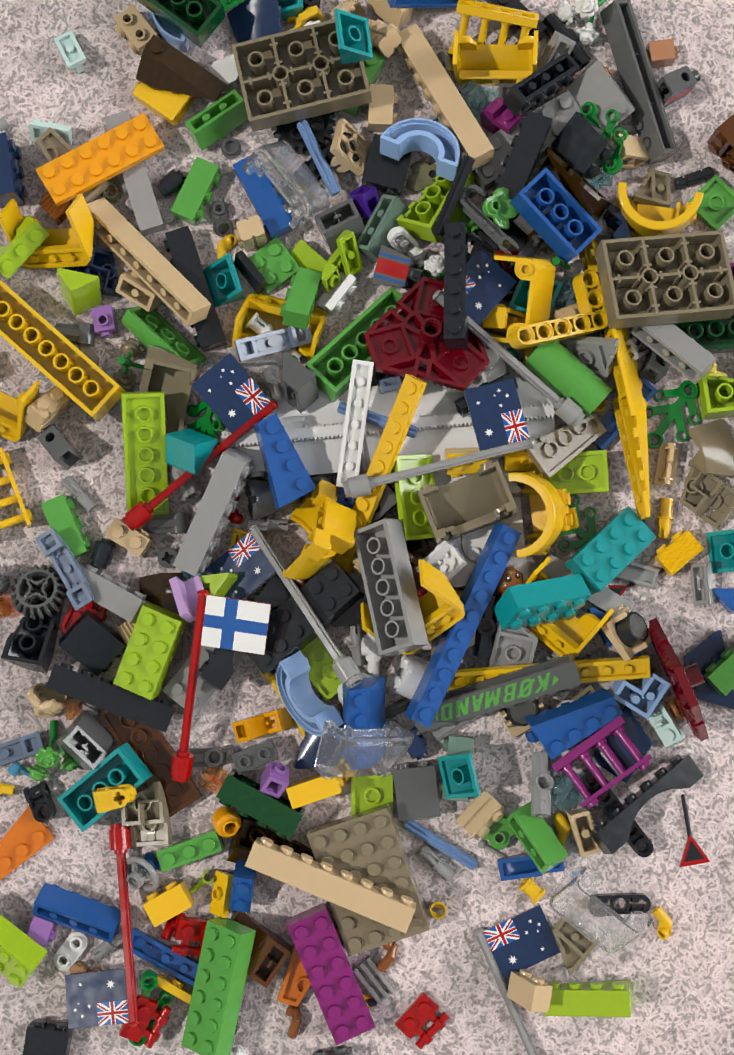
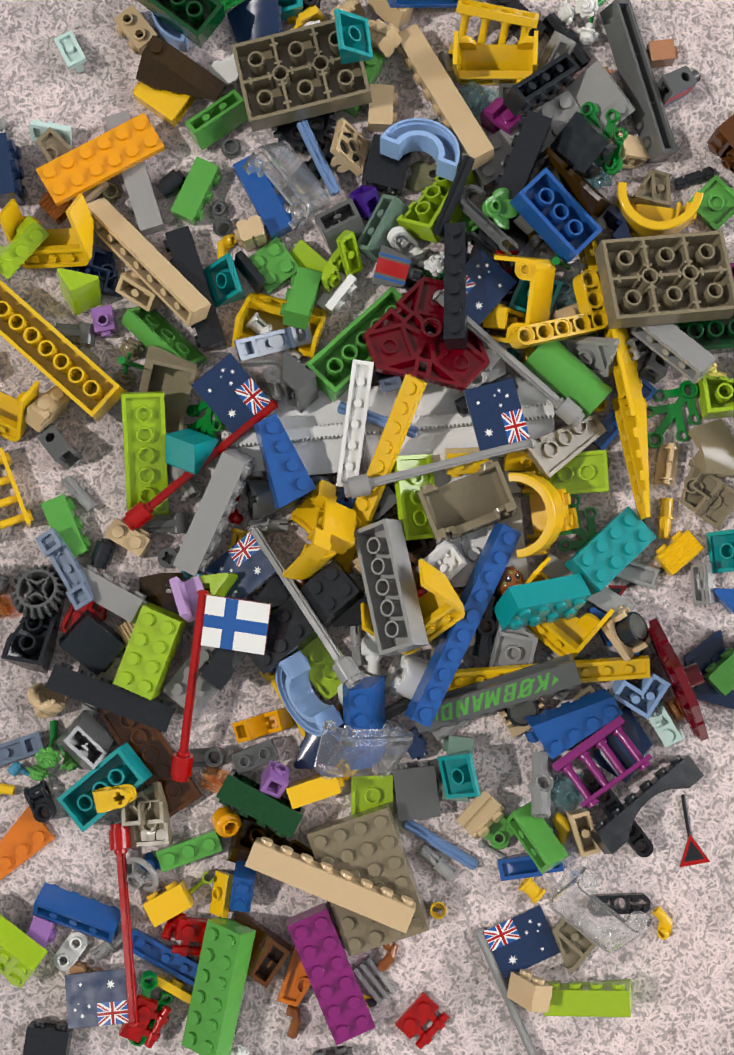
(72, 708): clear orange slope -> none

